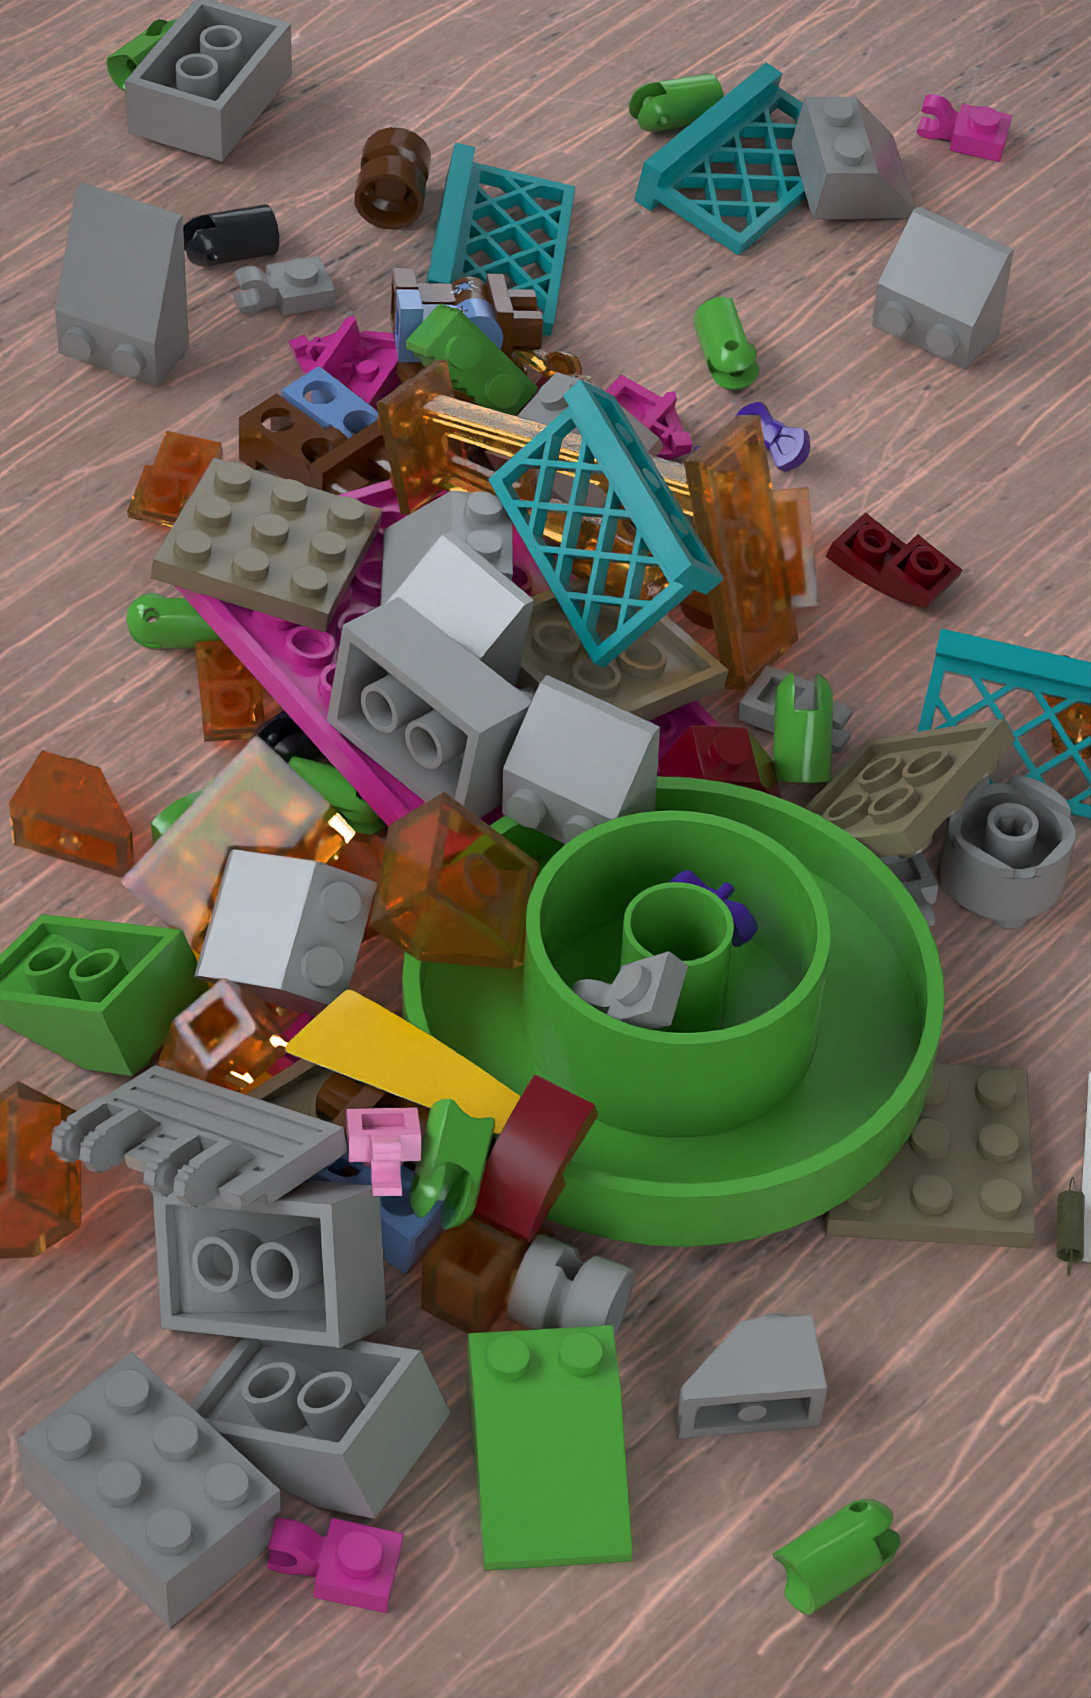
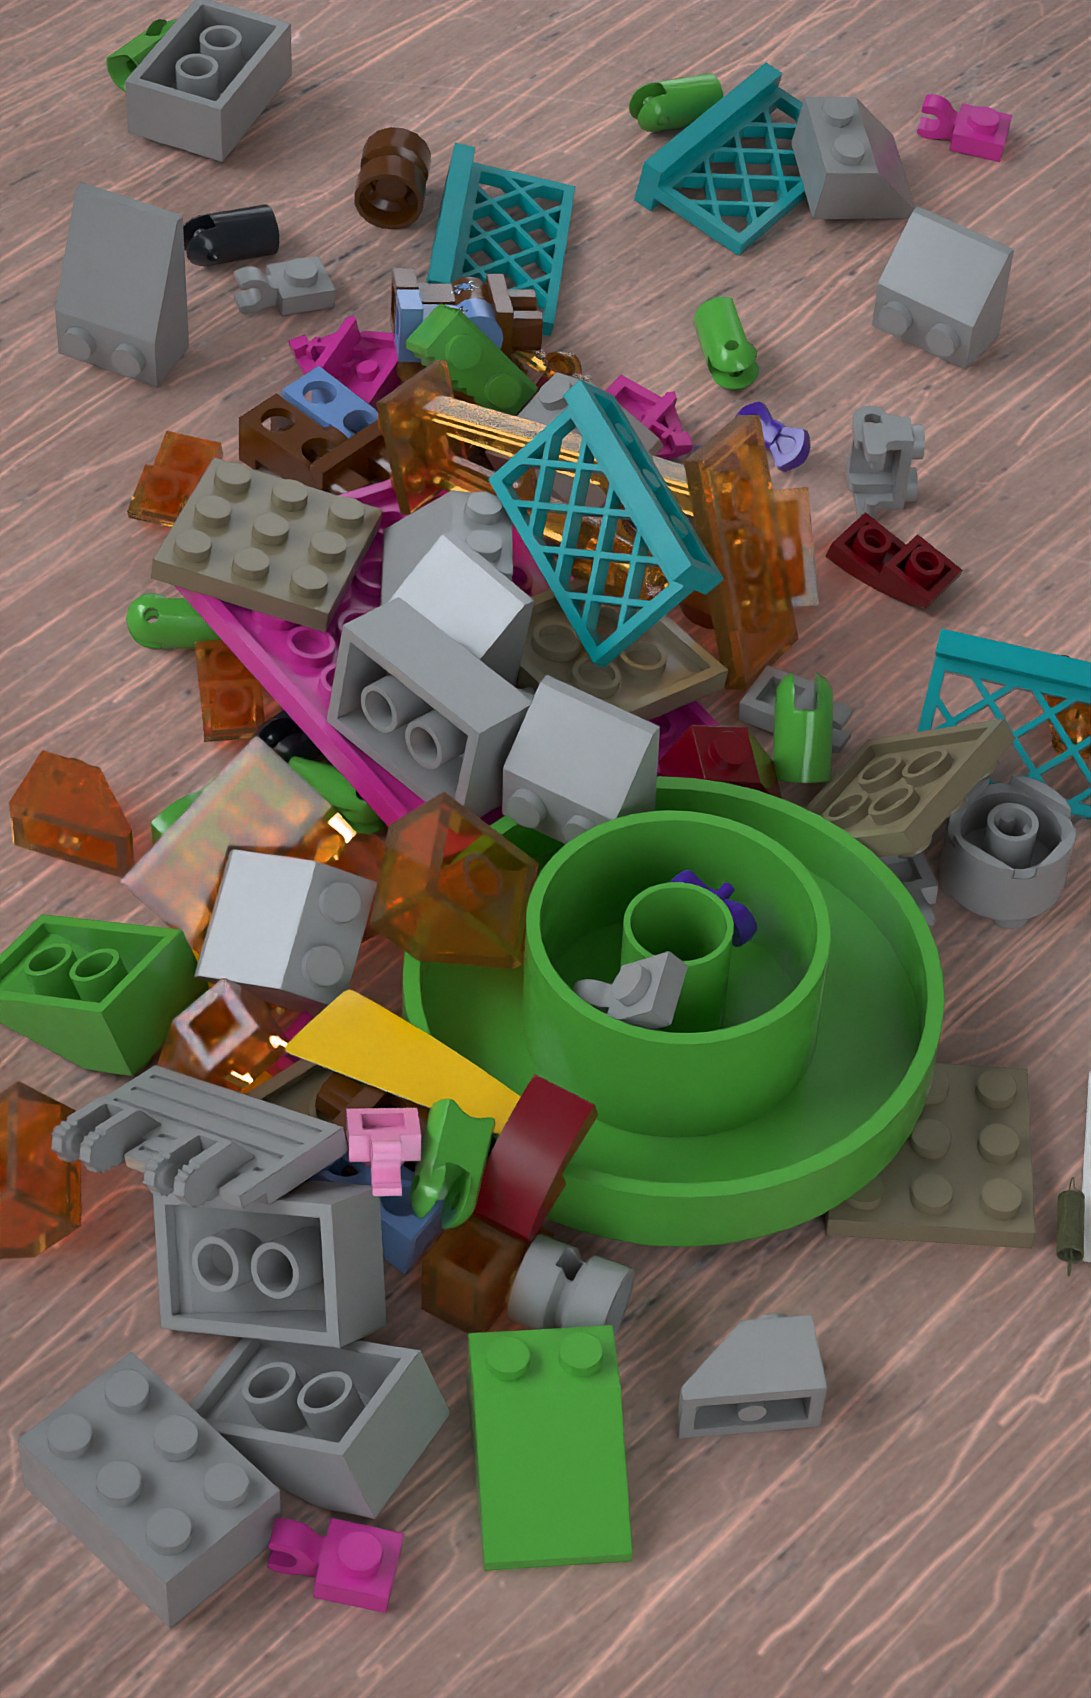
(837, 1554): bright green piece -> none
(881, 460): none -> light grey piece

